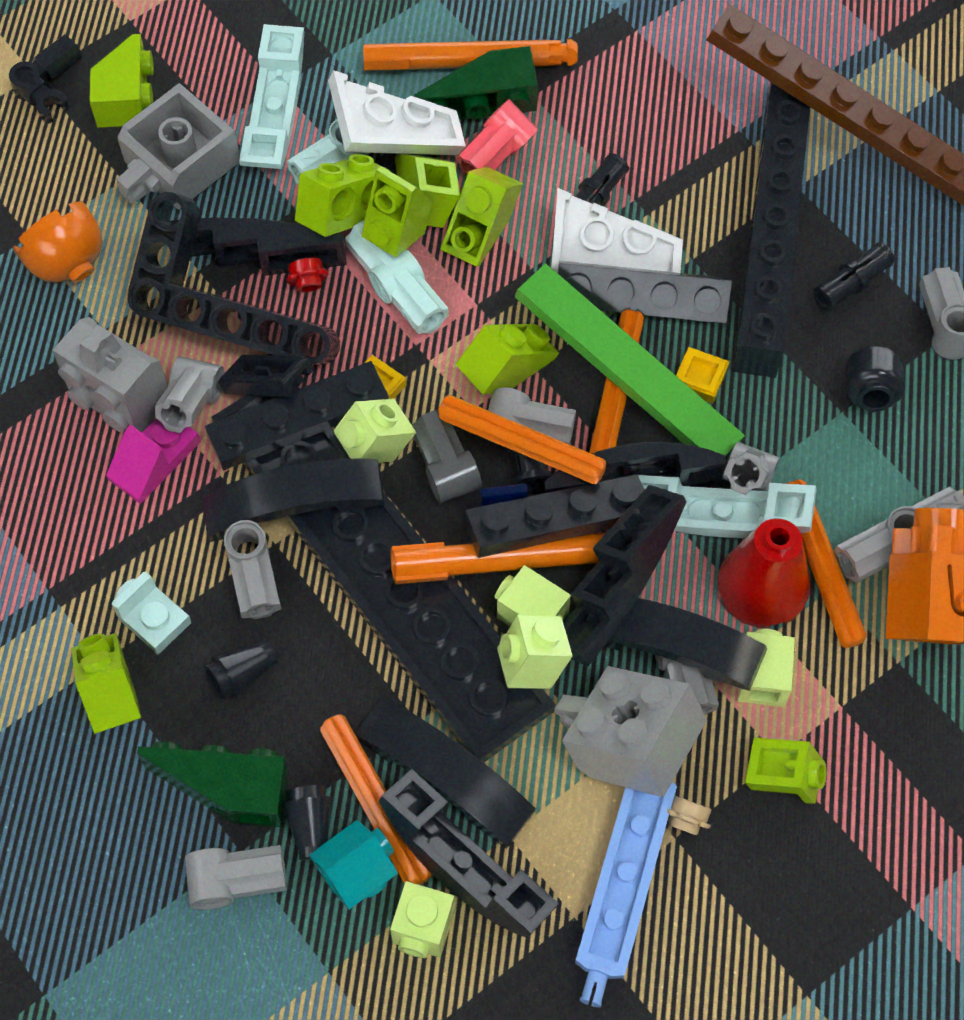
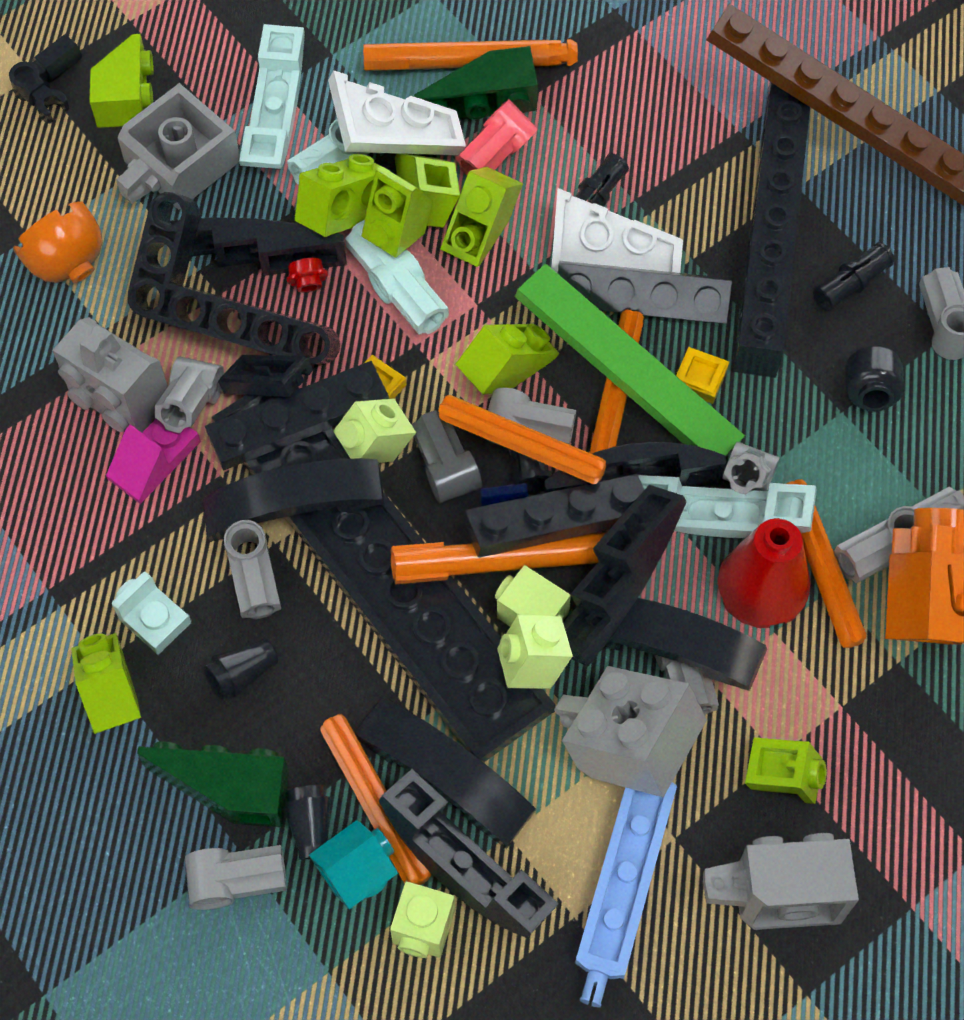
(688, 815): tan plate -> none
(775, 674): yellowish green brick -> none
(787, 882): none -> light grey hinge

